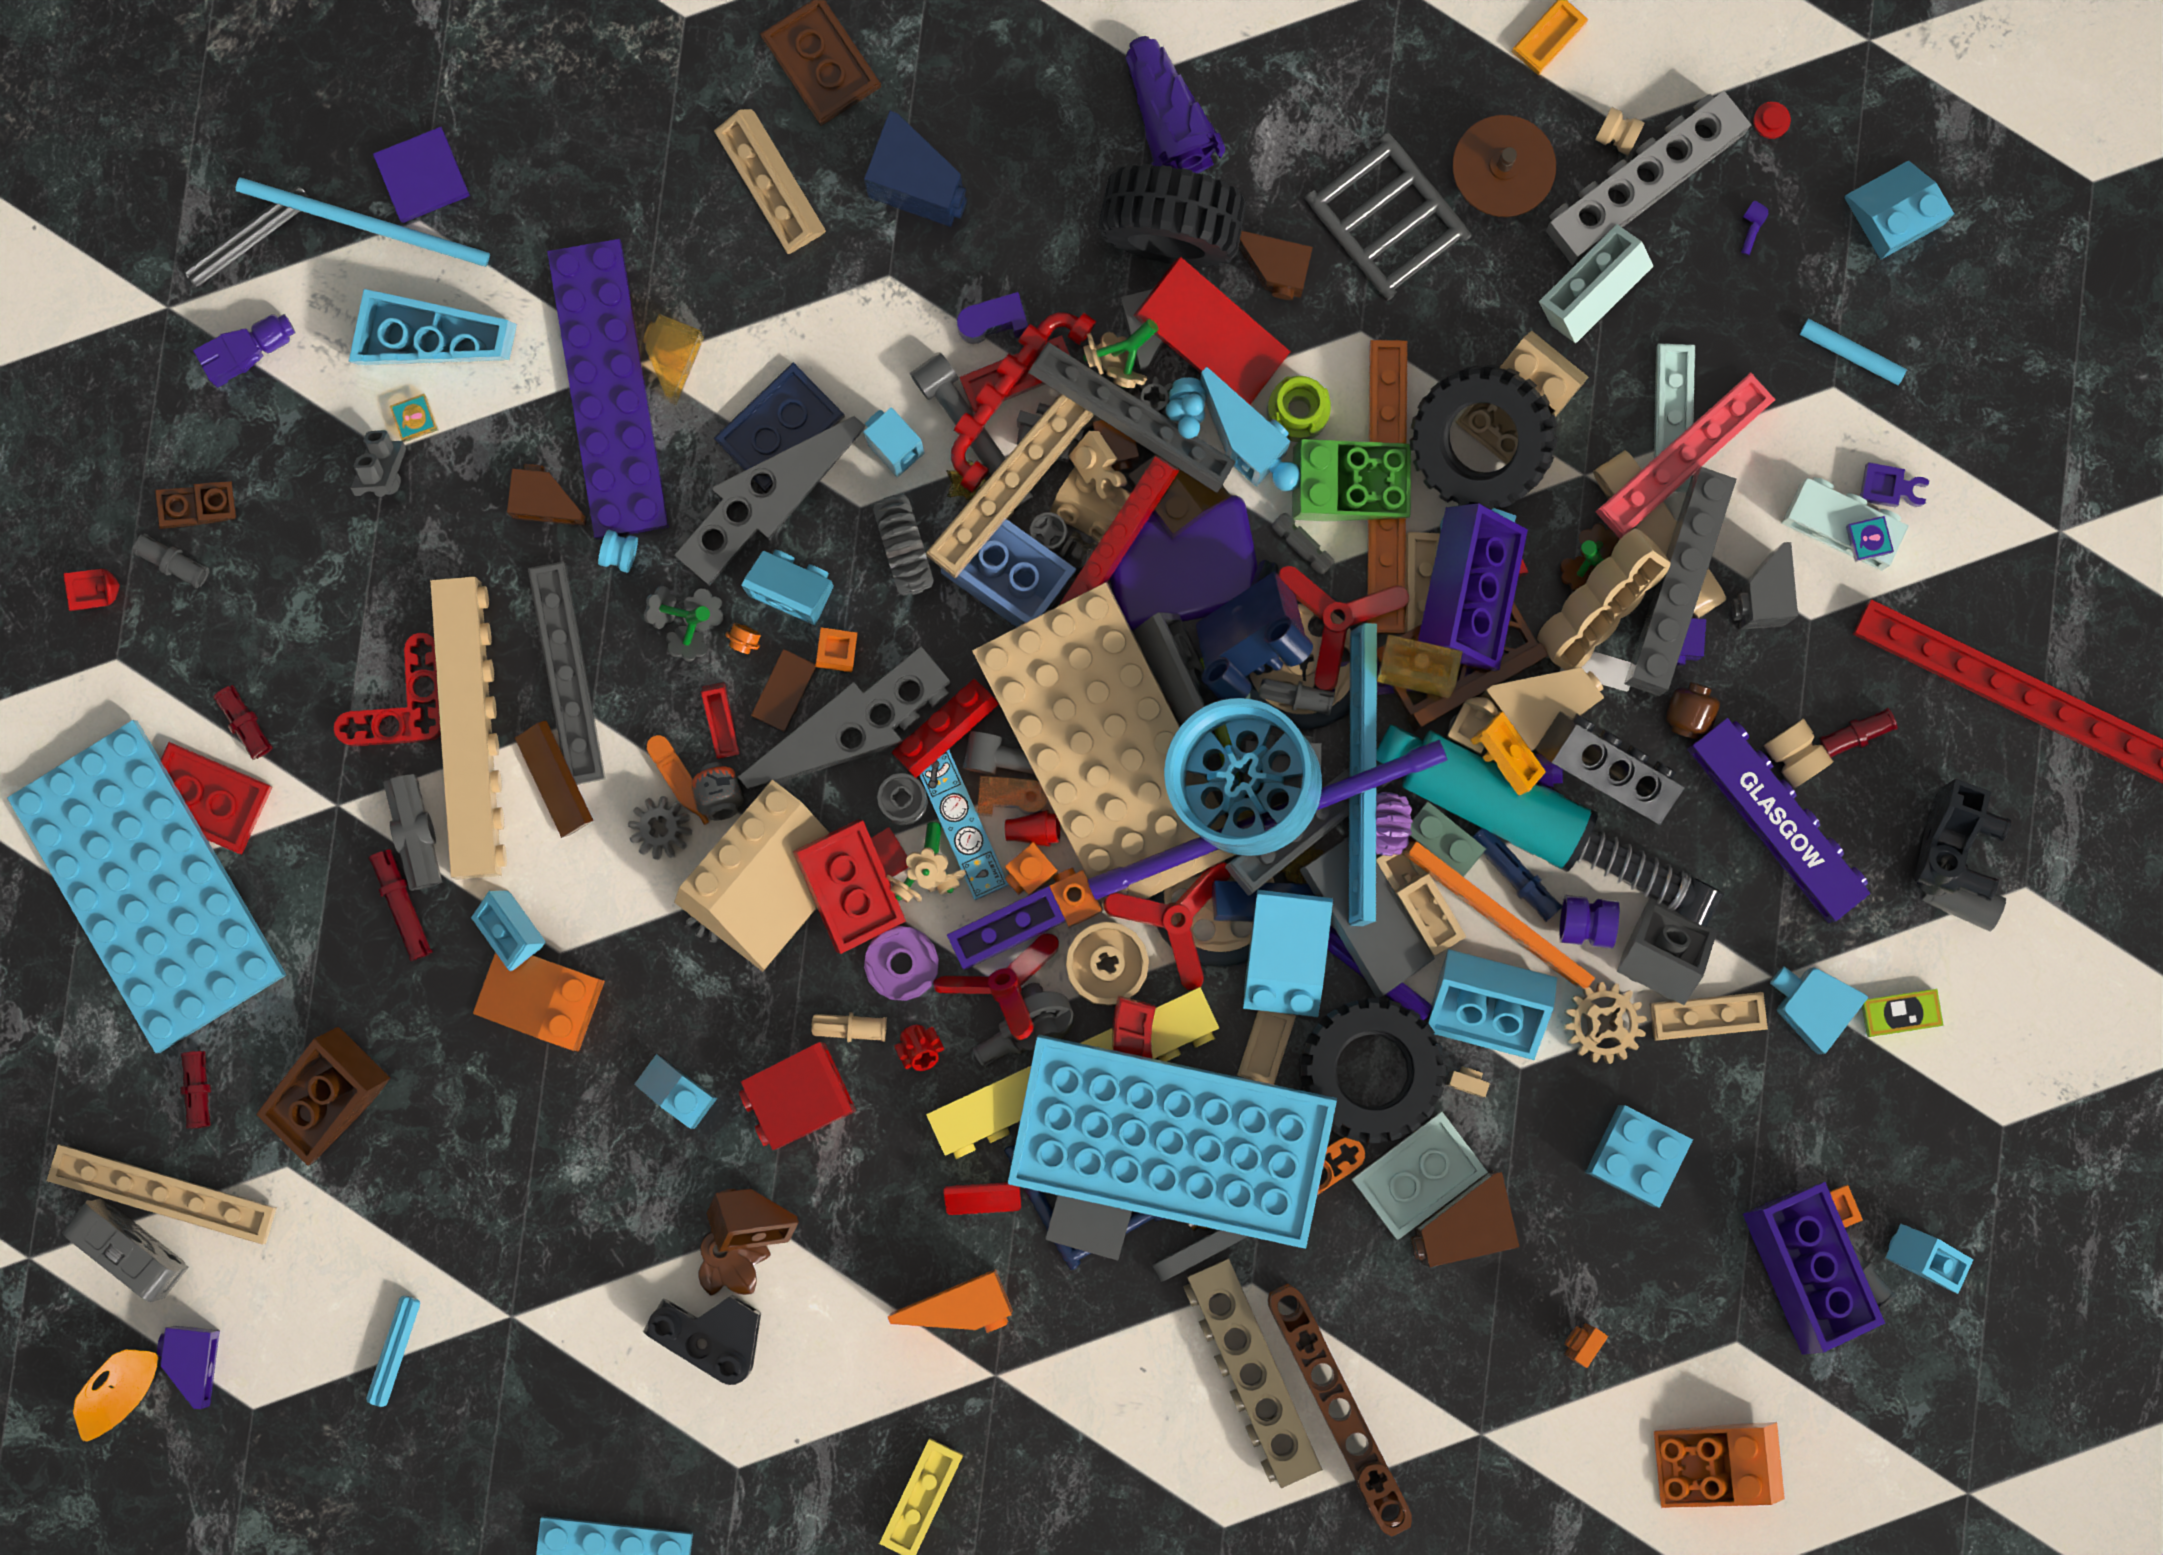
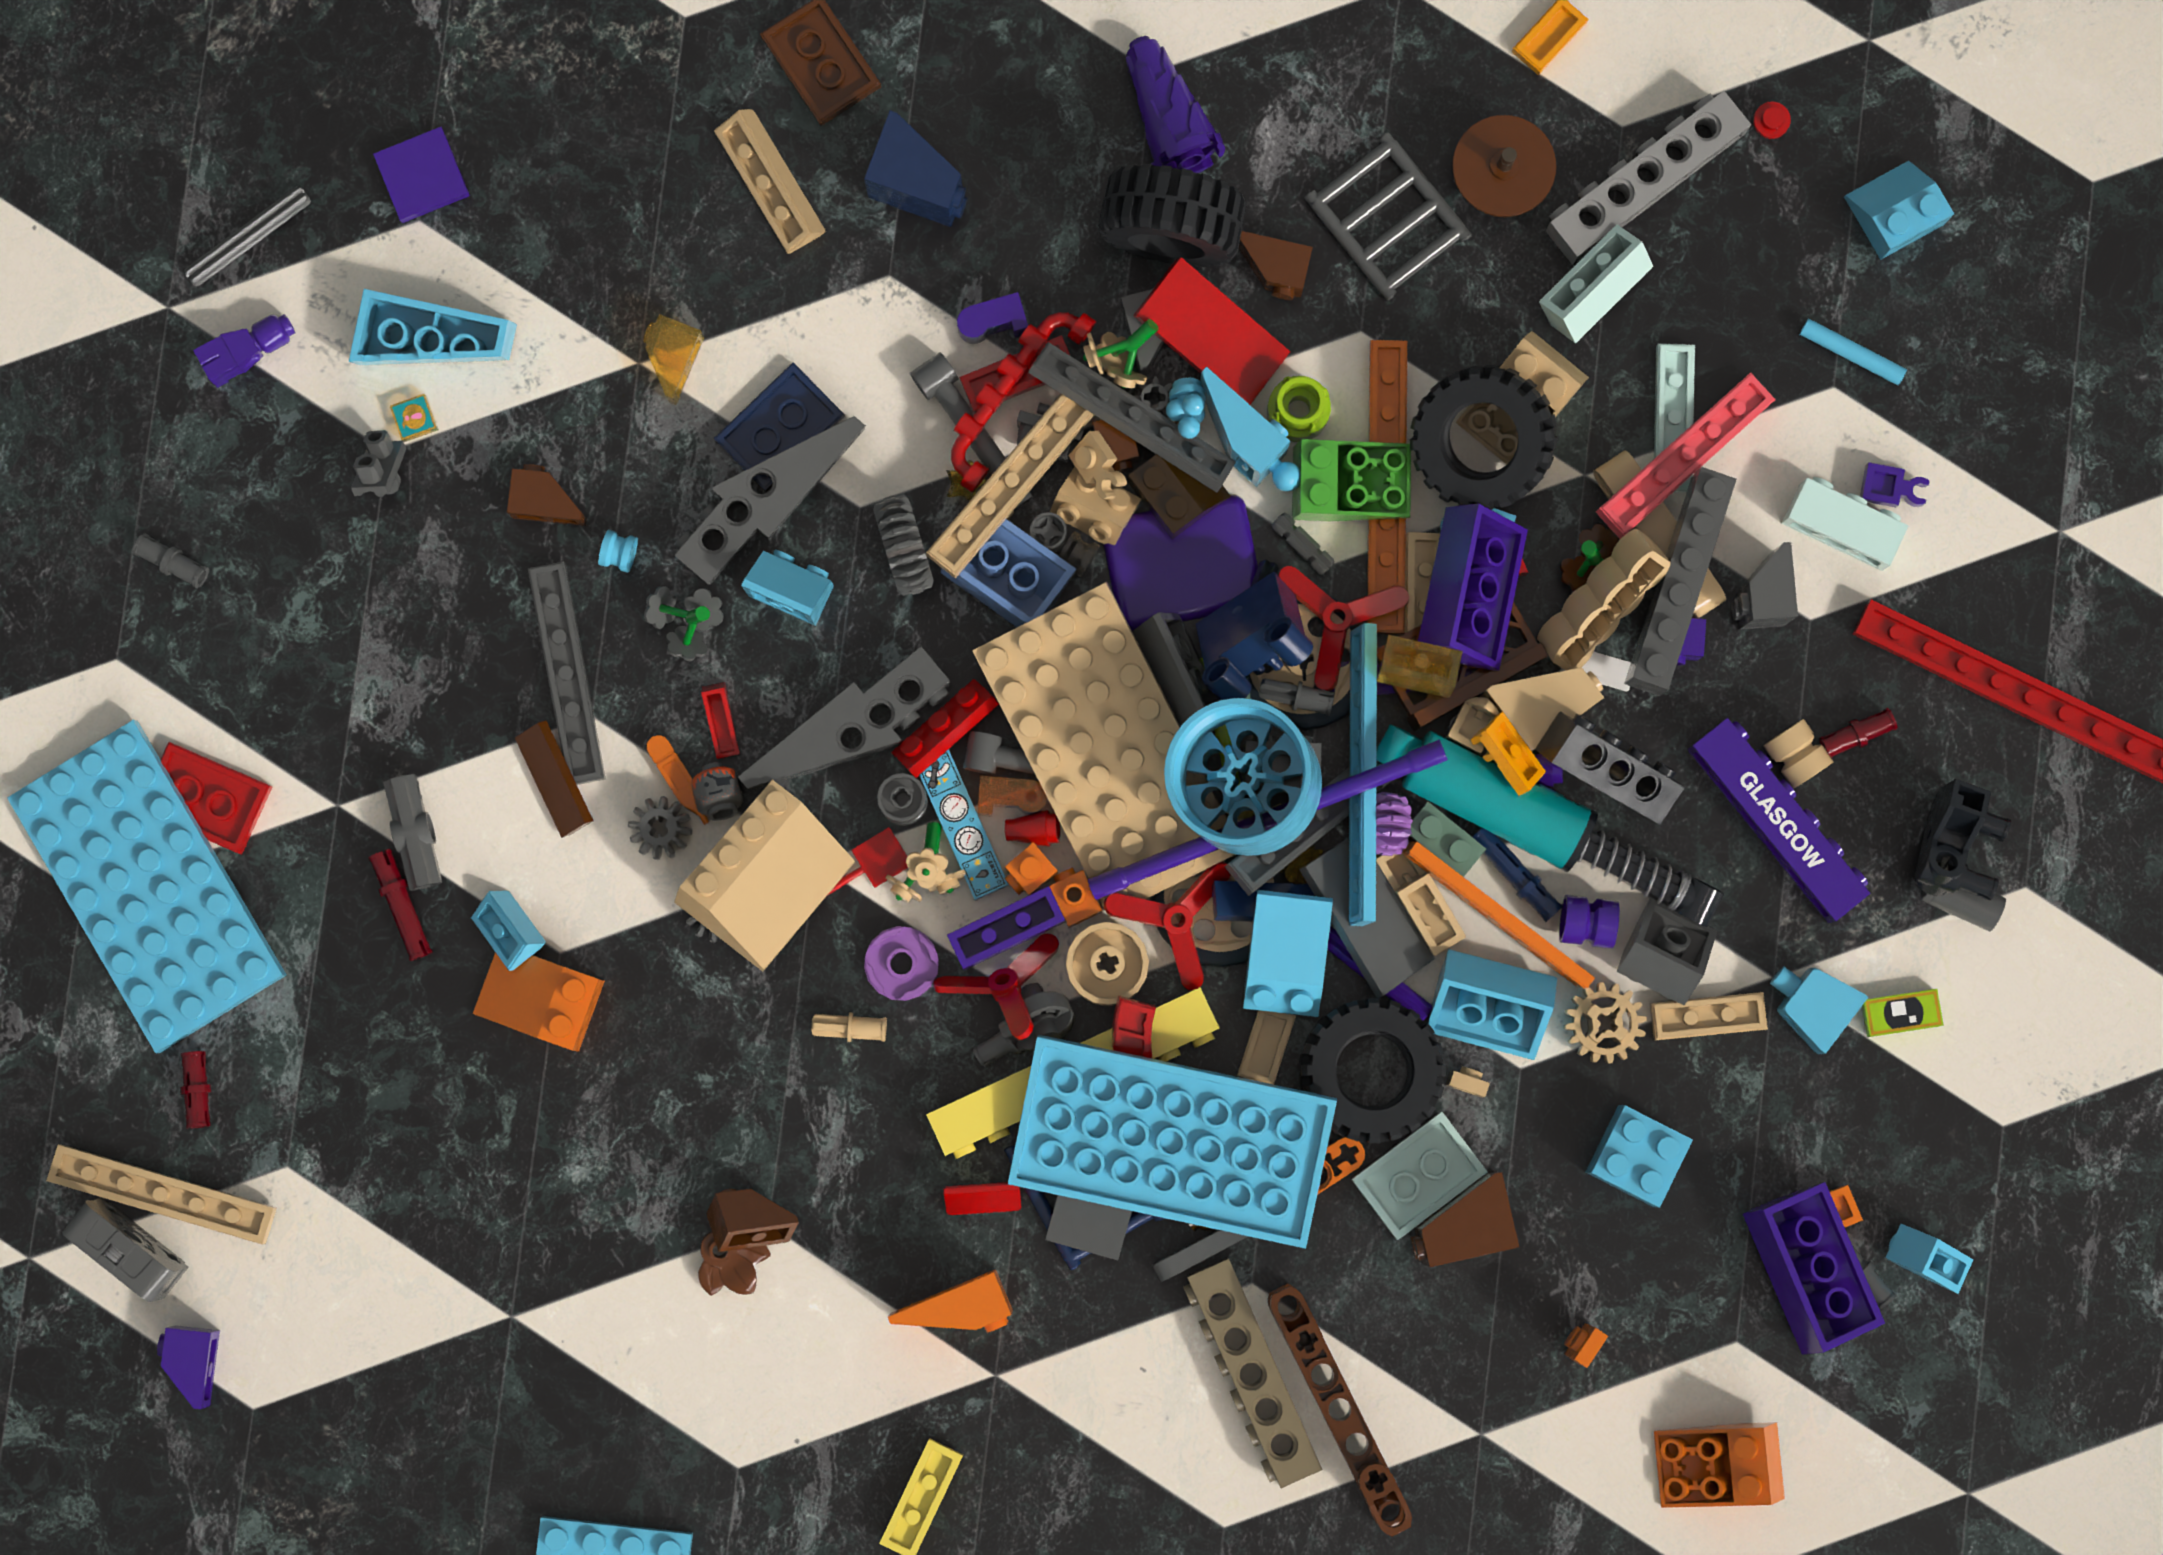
(90, 589): red plate -> none
(105, 1407): light orange piece -> none
(195, 505): reddish brown slope -> none
(242, 722): dark red pin -> none
(322, 1094): reddish brown slope -> none
(362, 221): medium azure piece -> none
(393, 1351): medium azure axle -> none
(407, 716): red beam -> none
(467, 729): tan brick -> none
(608, 388): dark purple plate -> none
(675, 1092): medium azure slope -> none
(729, 1331): black piece -> none
(743, 638): orange plate -> none
(784, 691): reddish brown tile -> none
(796, 1096): red slope -> none
(836, 649): orange plate -> none
(849, 886): red plate -> none
(893, 441): medium azure brick -> none
(919, 1047): red gear -> none
(1124, 528): red piece -> none
(1620, 131): tan wheel -> none
(1692, 711): reddish brown head -> none
(1757, 215): dark purple hand -> none
(1869, 538): tile -> none

